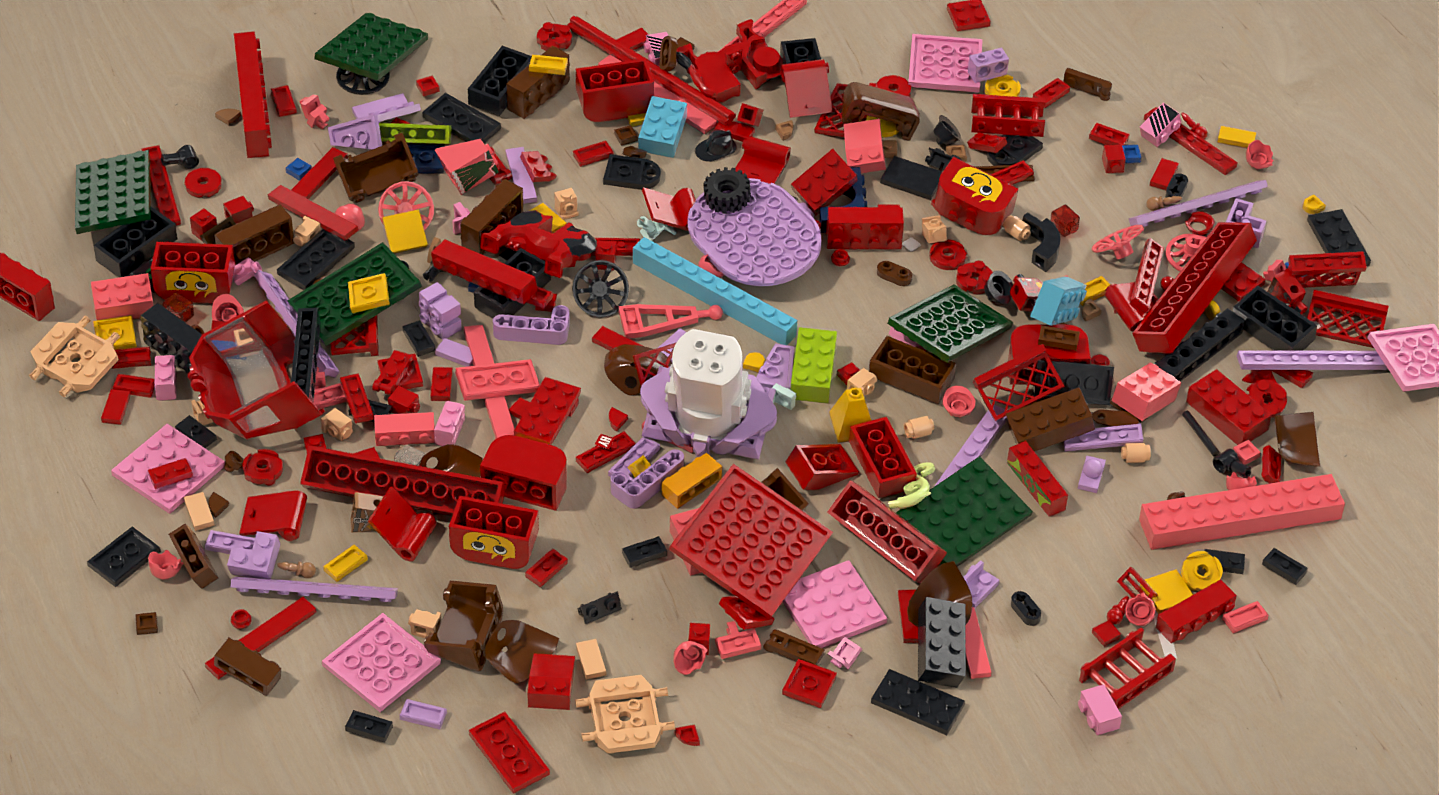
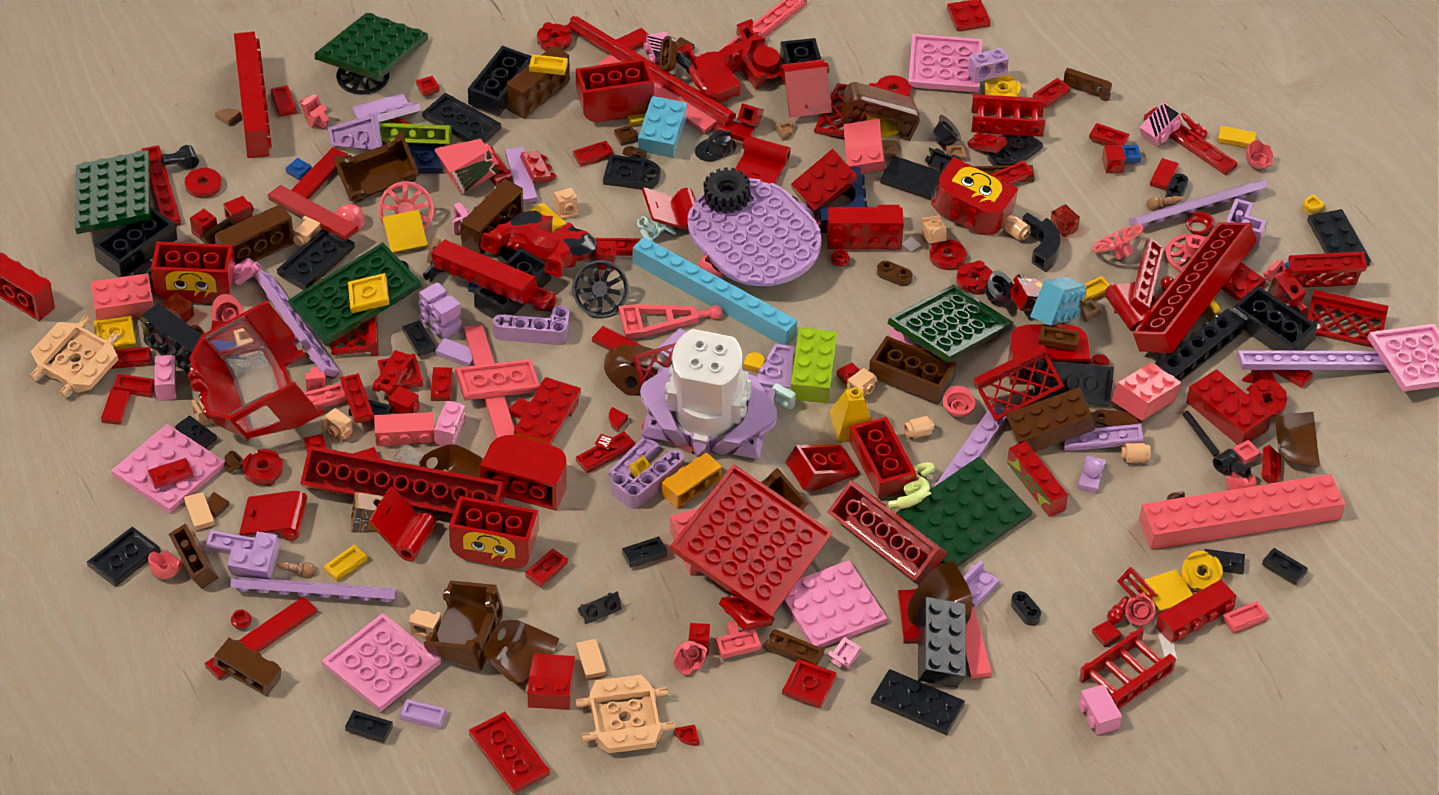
(146, 623): reddish brown tile -> none
(306, 350): black brick -> none

